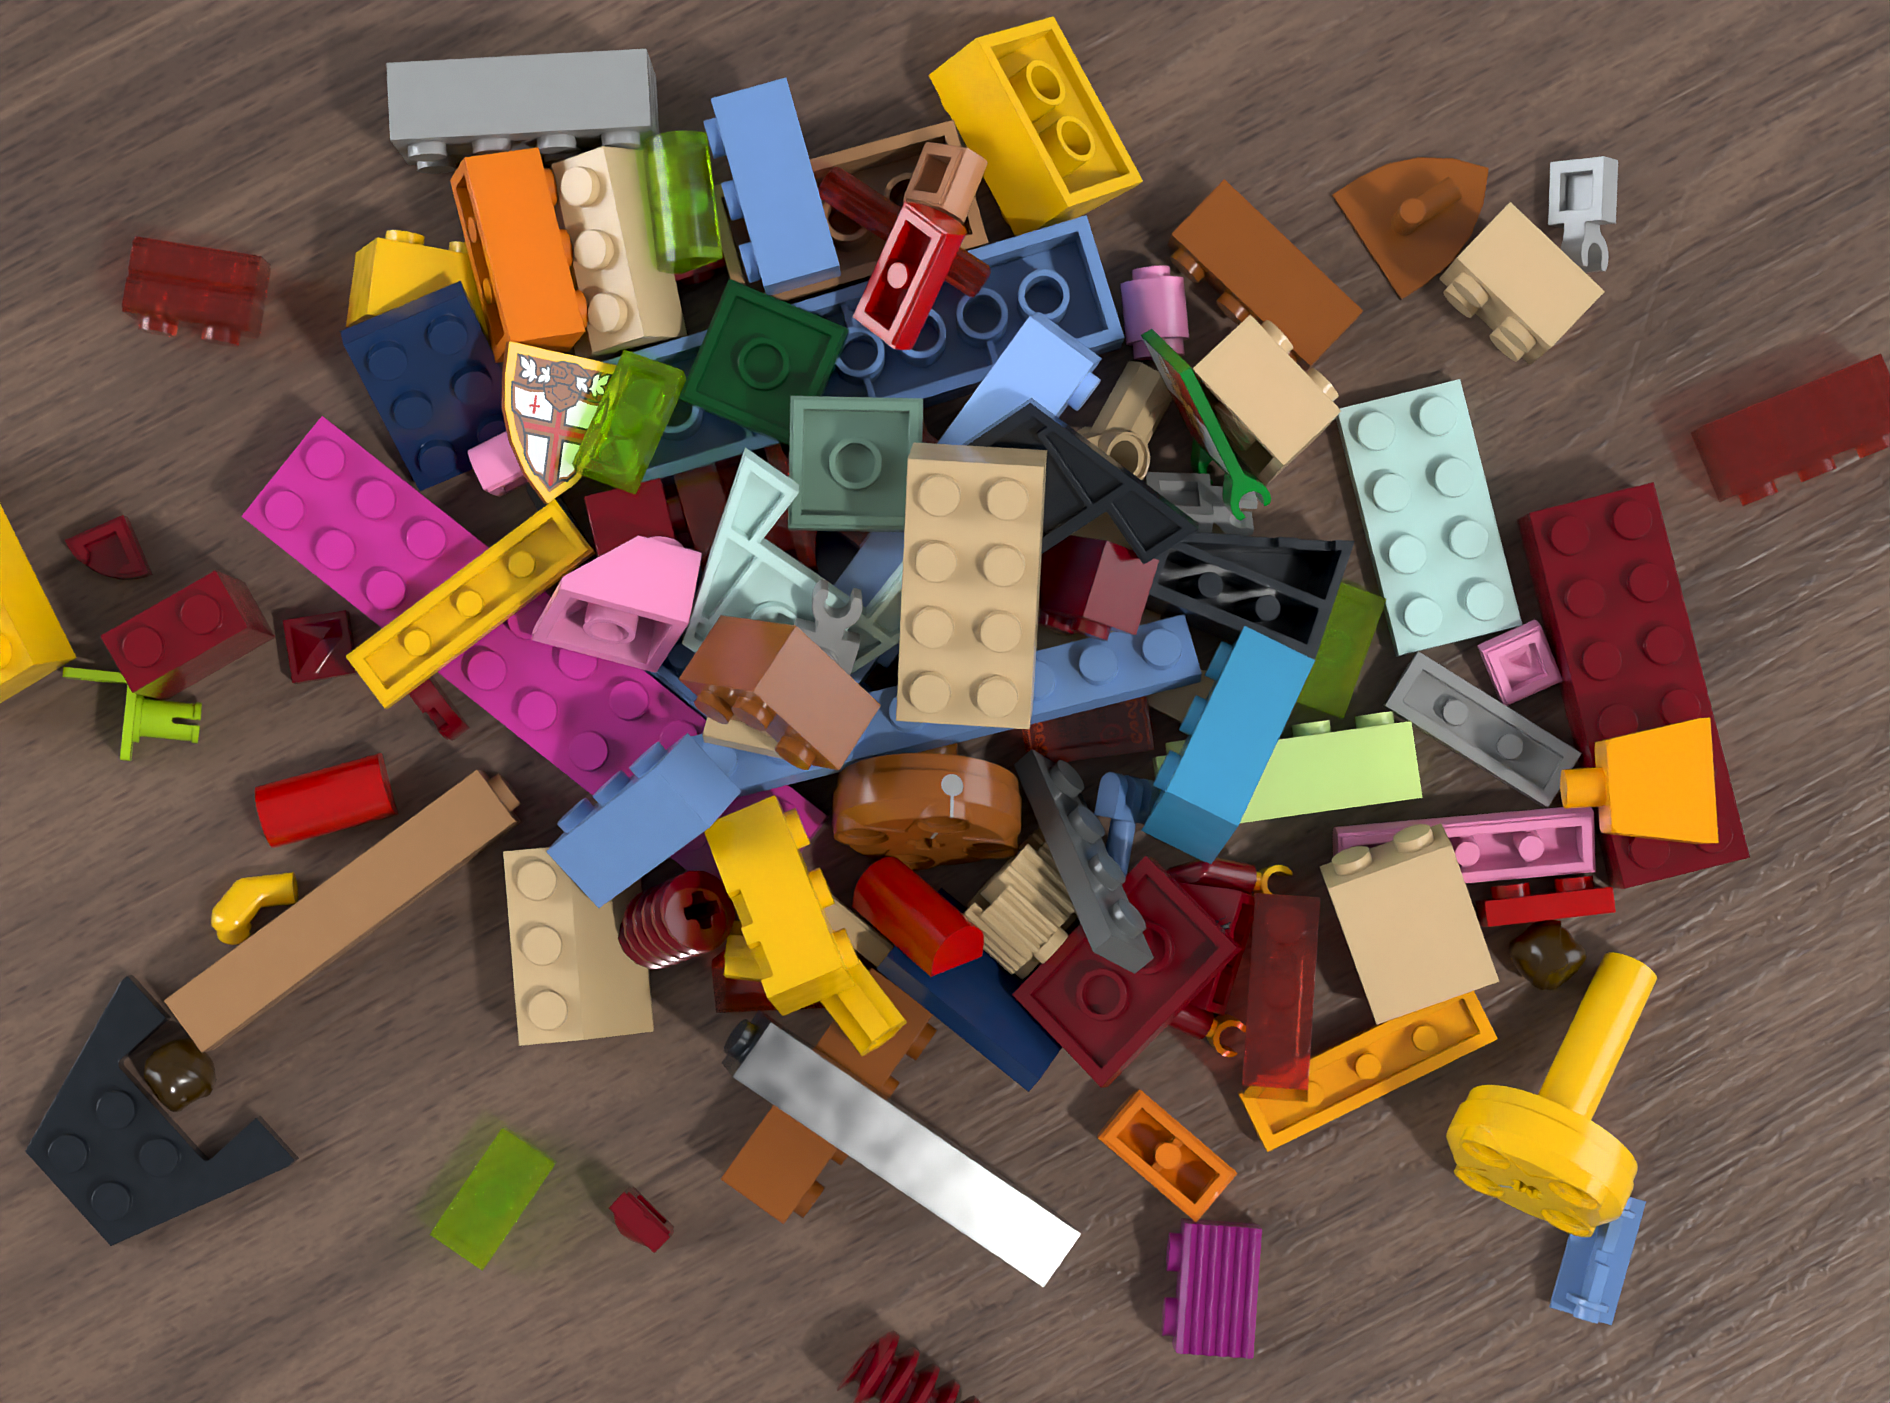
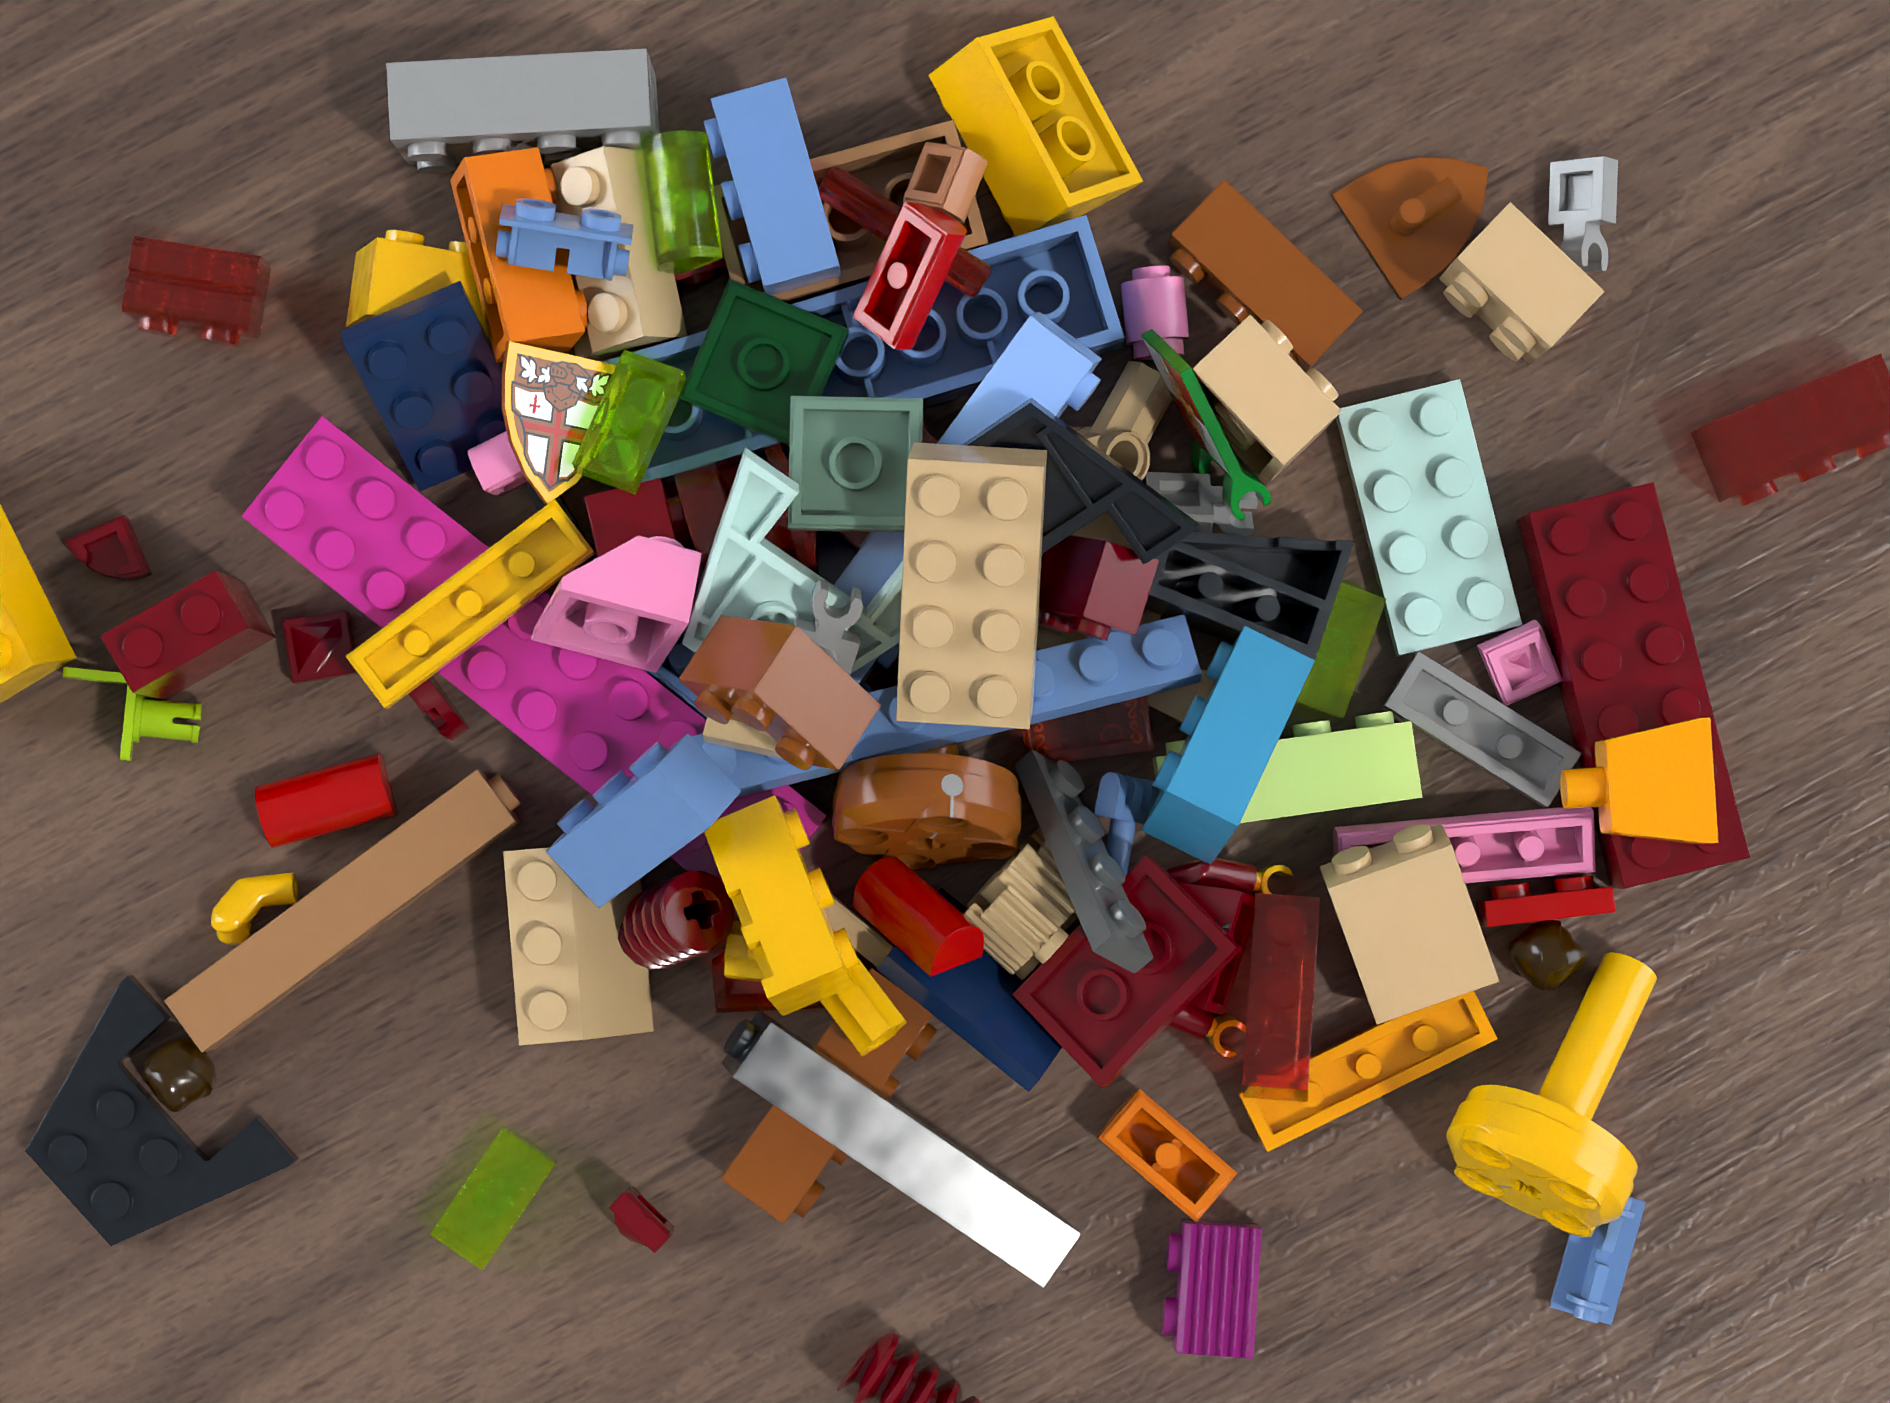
(541, 230): none -> medium blue hinge

